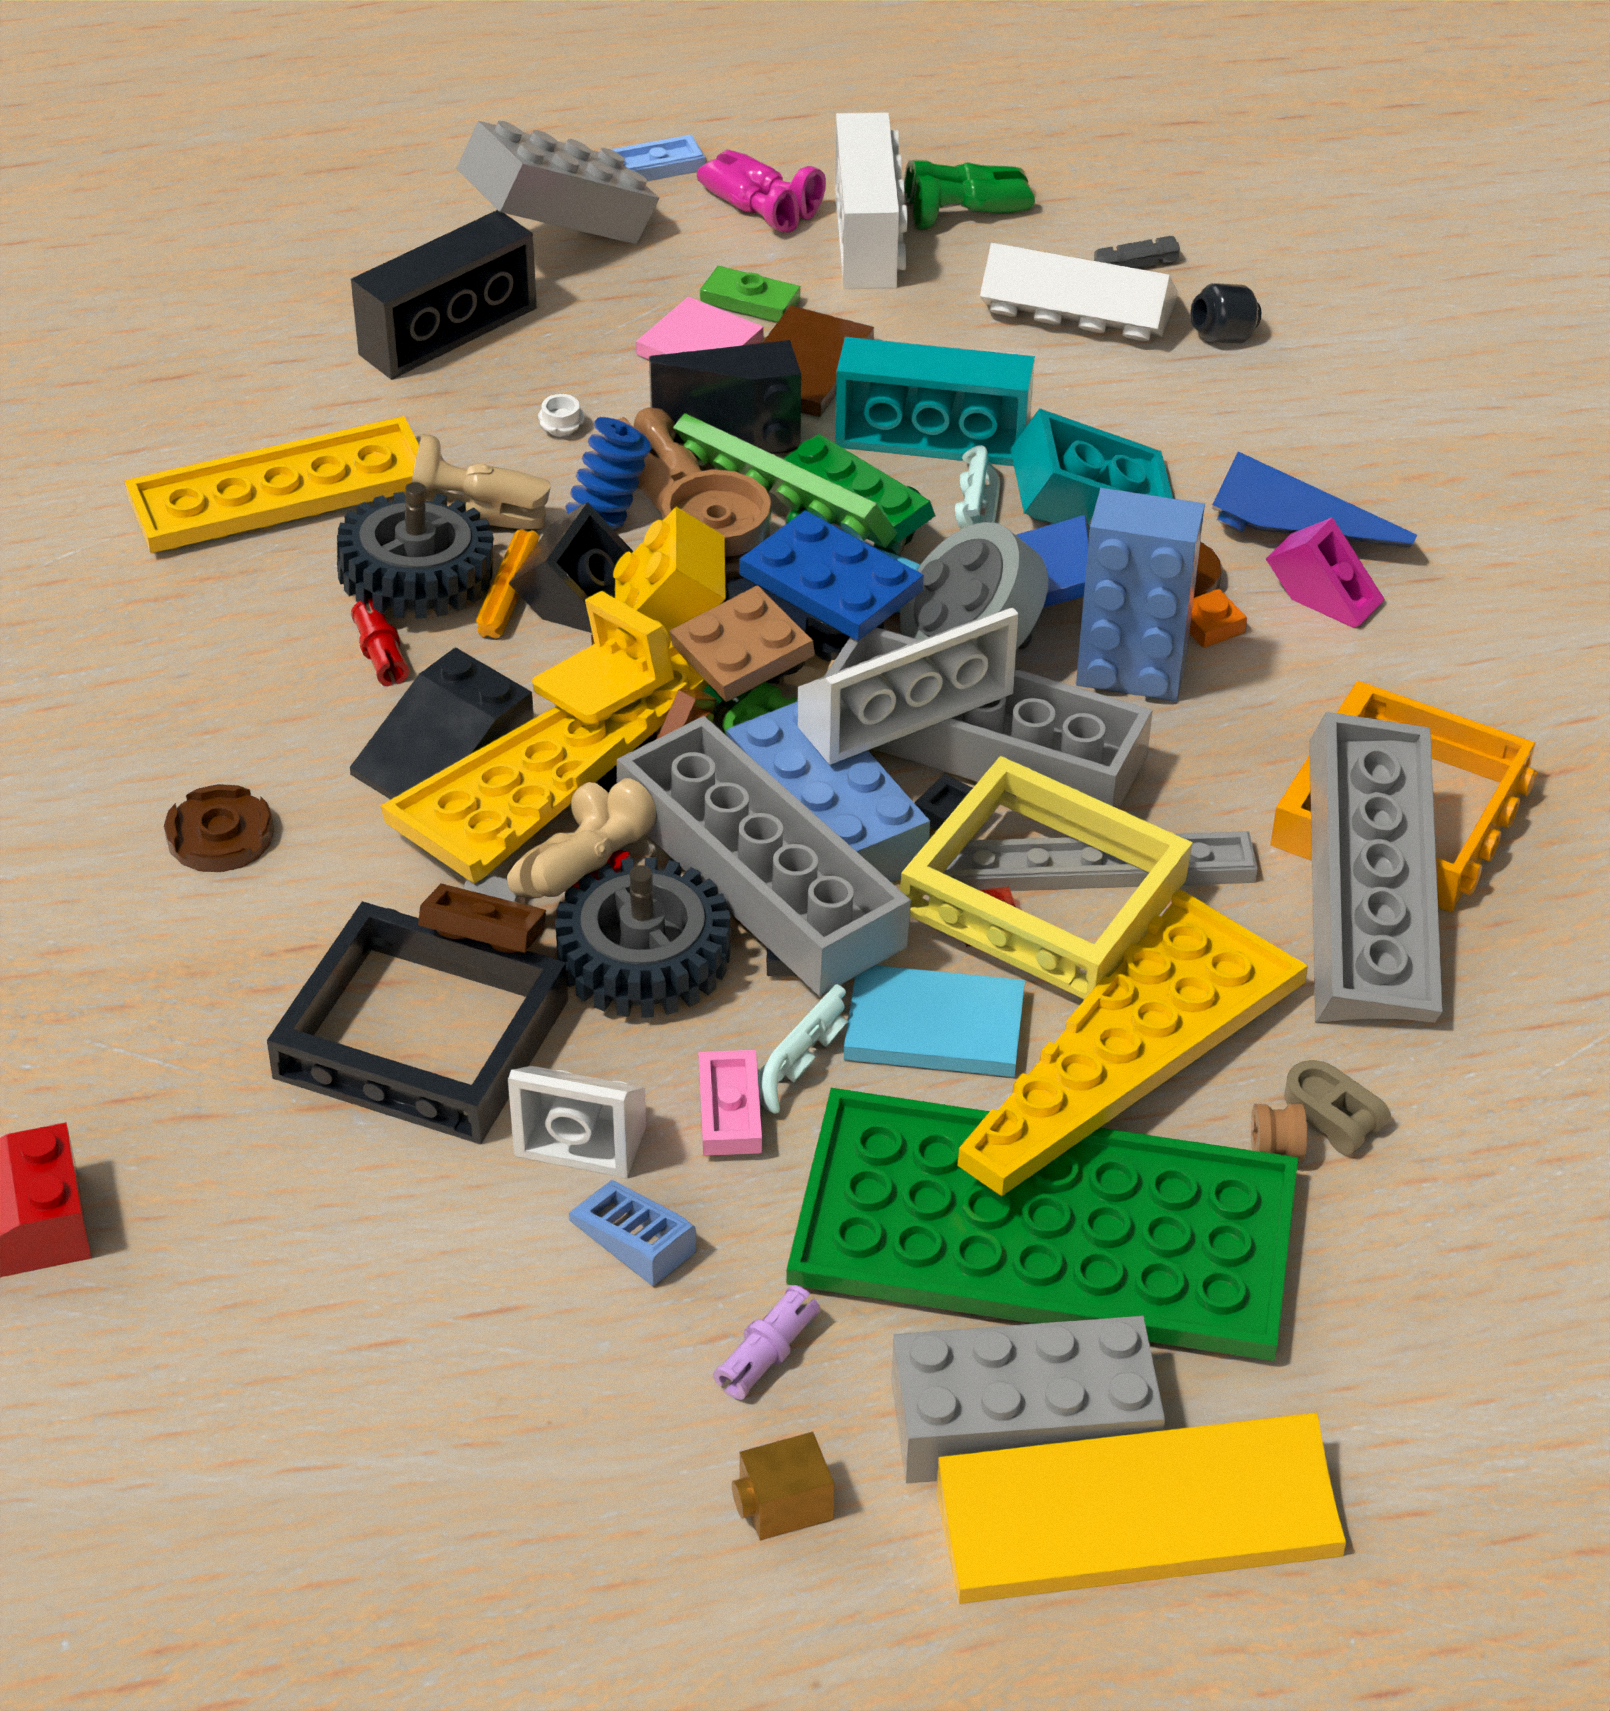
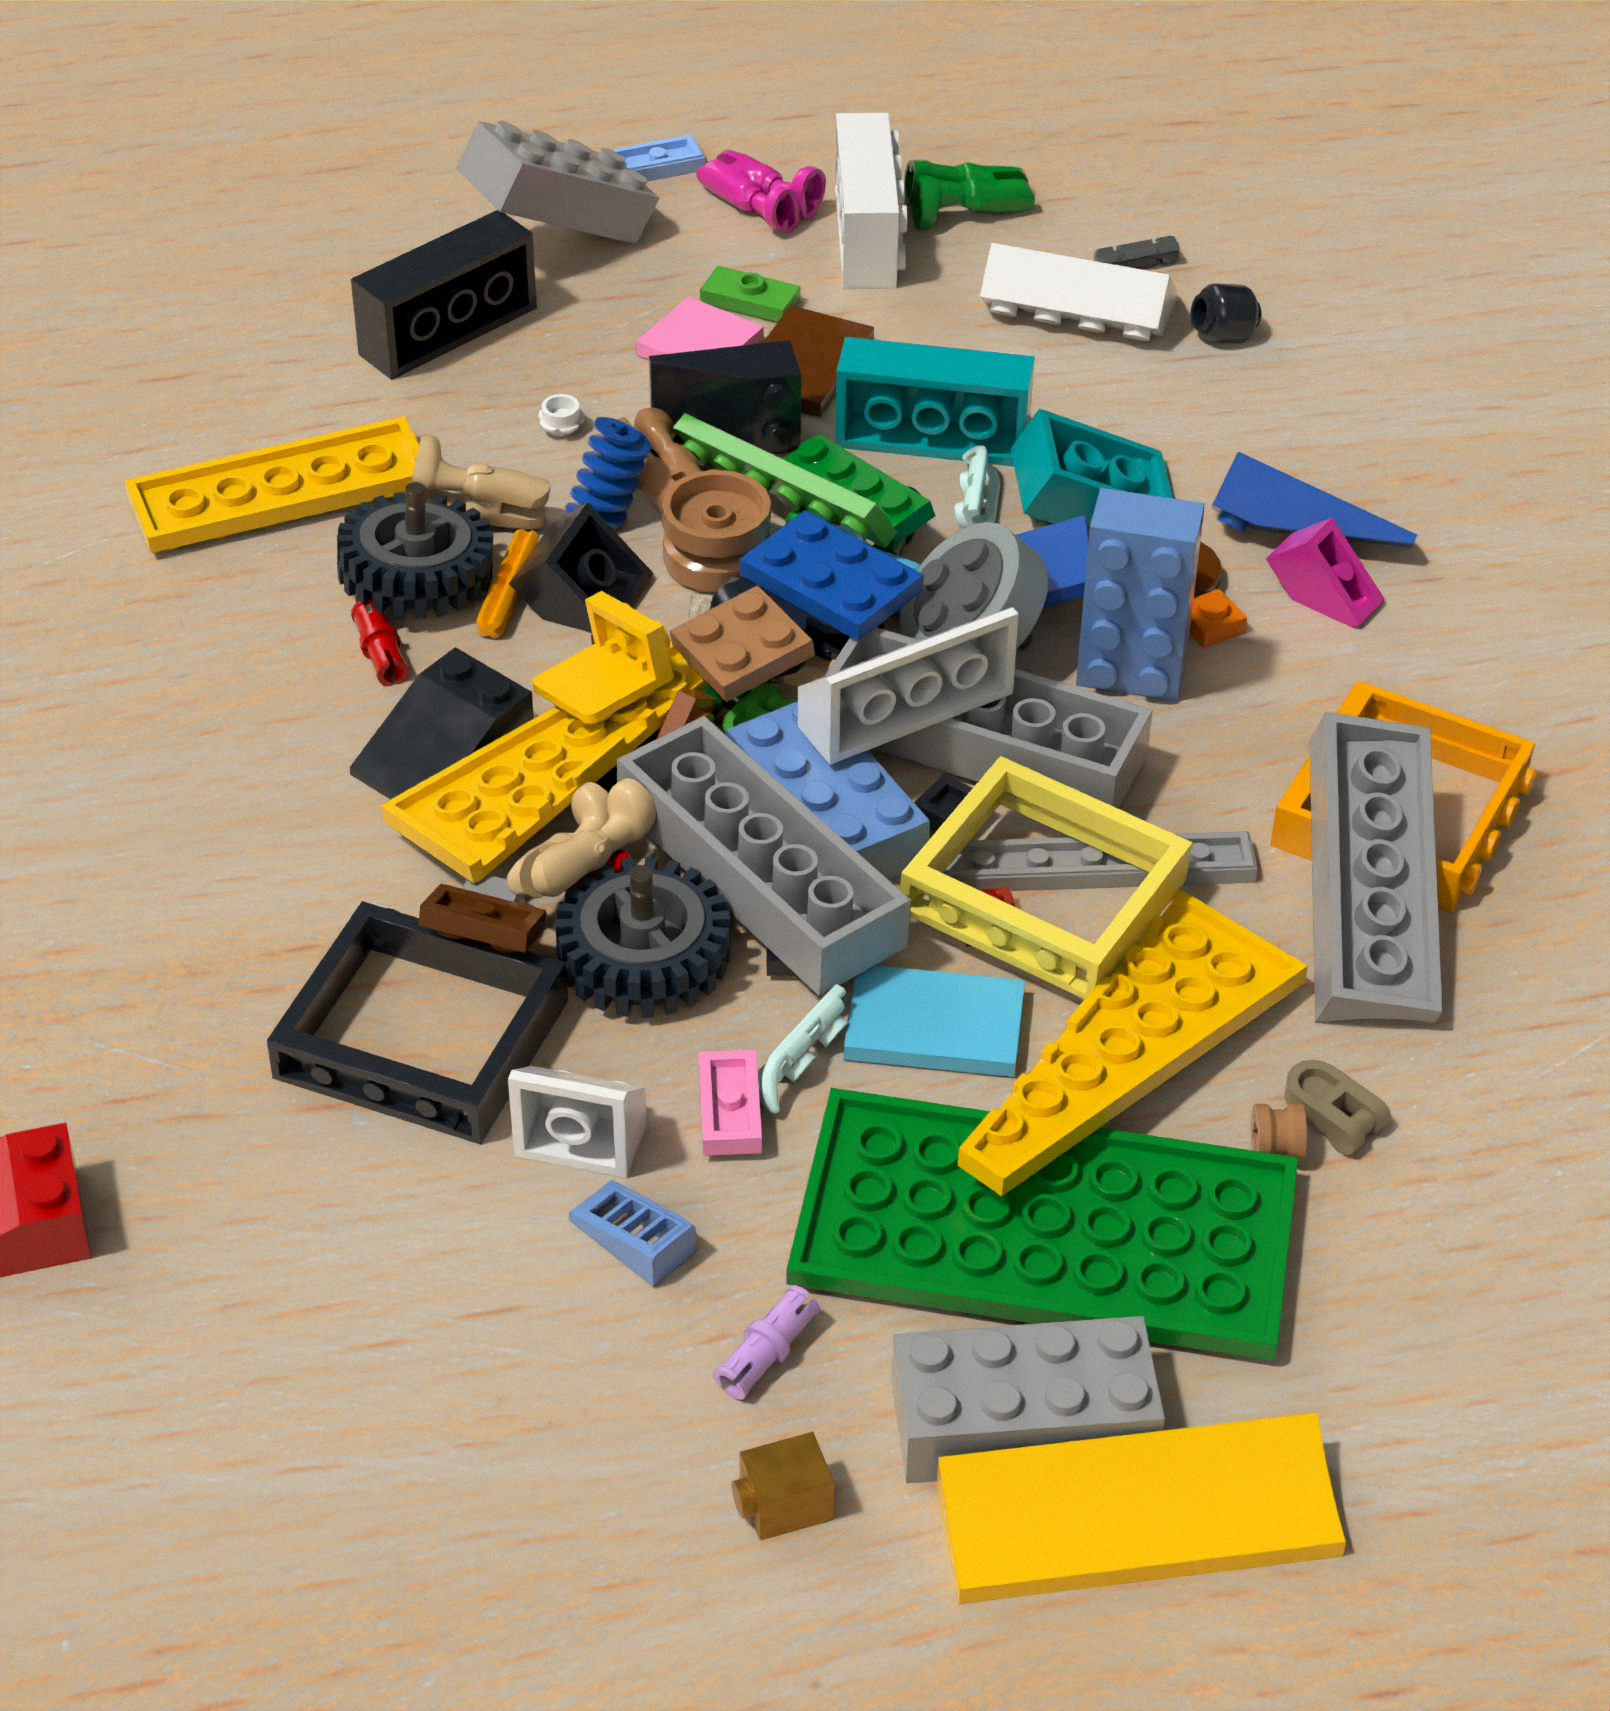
(219, 828): reddish brown tile -> none
(673, 571): yellow brick -> none

